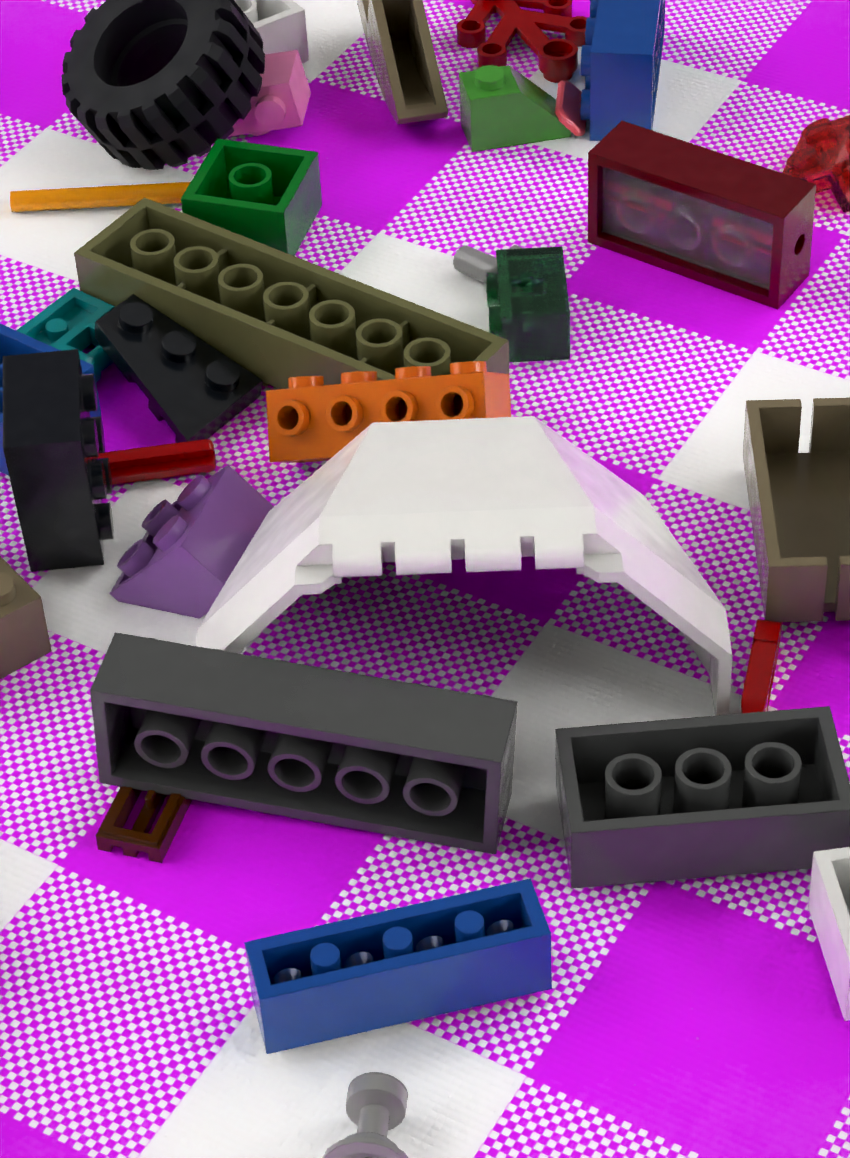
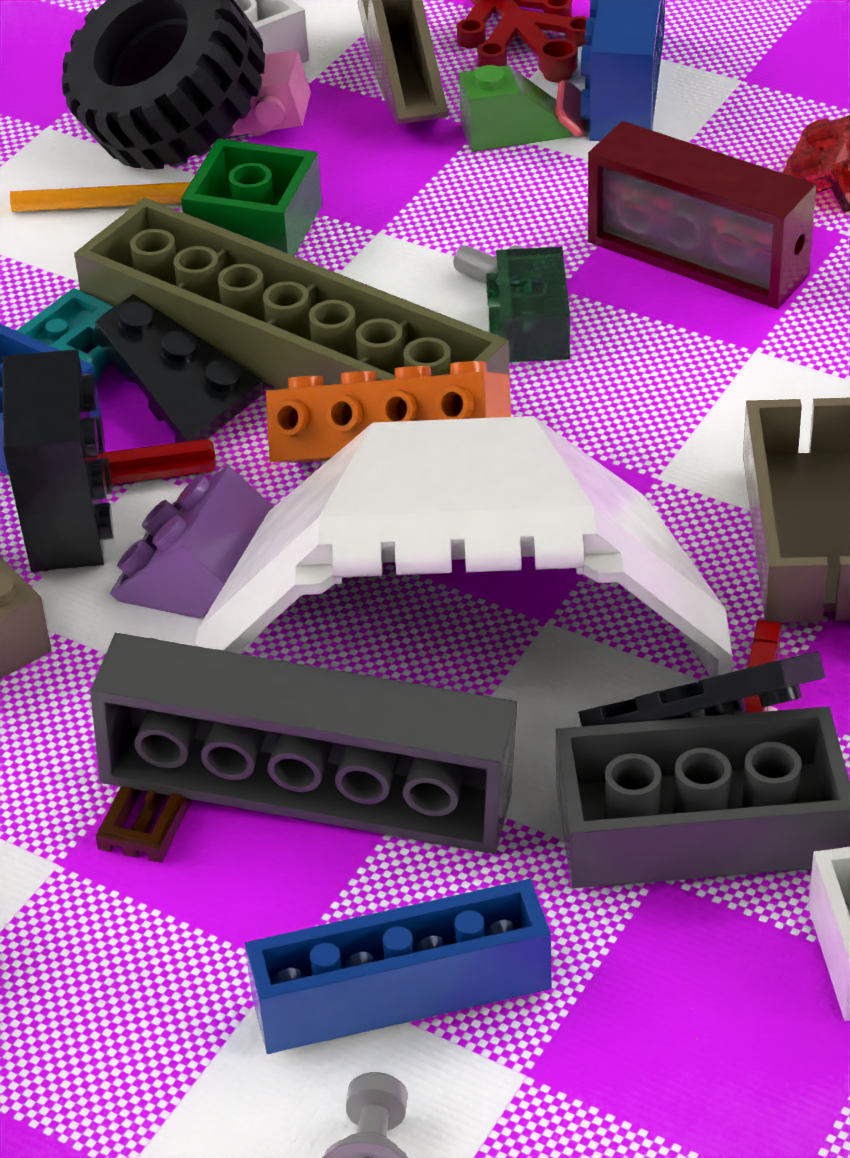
(718, 695): none -> black wing

